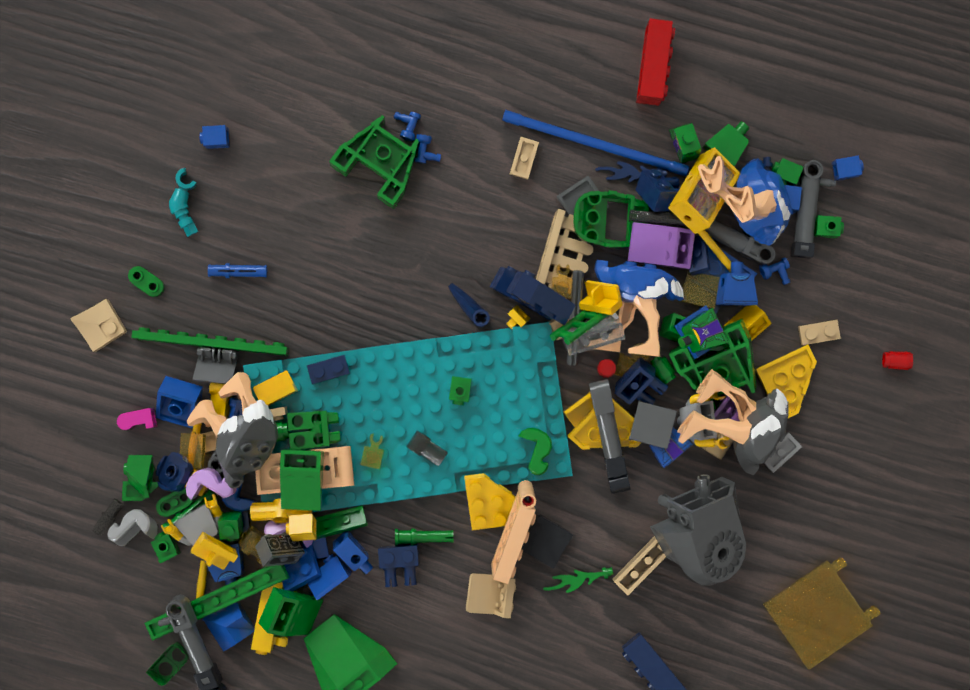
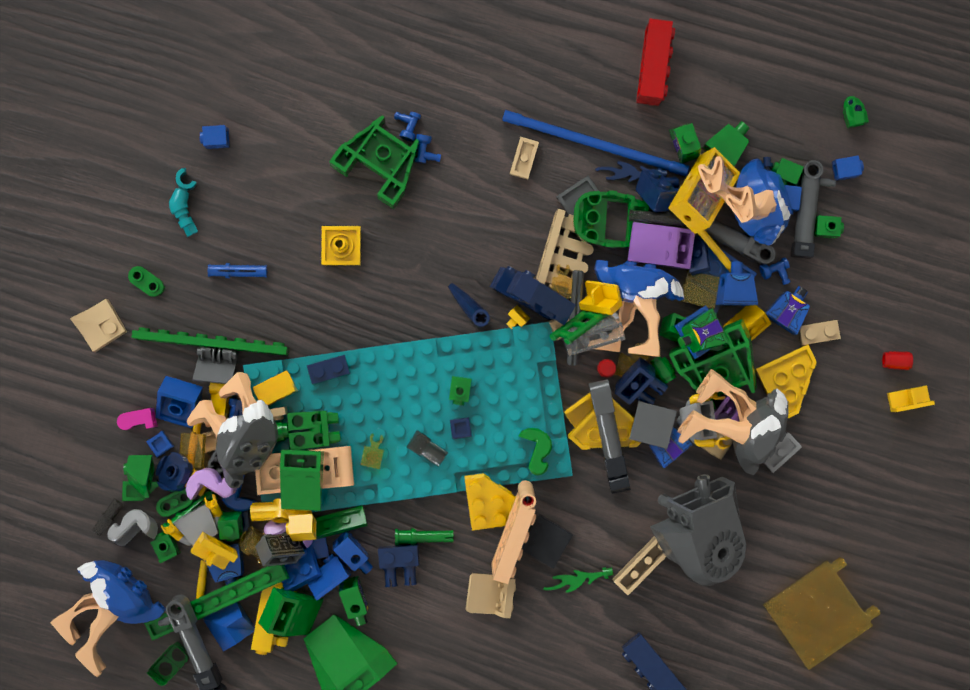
(117, 598): none -> animal
(160, 444): none -> blue tile
(341, 245): none -> yellow plate
(354, 600): none -> green torso
(460, 428): none -> dark blue tile
(789, 310): none -> torso
(854, 112): none -> green rock
(909, 399): none -> yellow panel

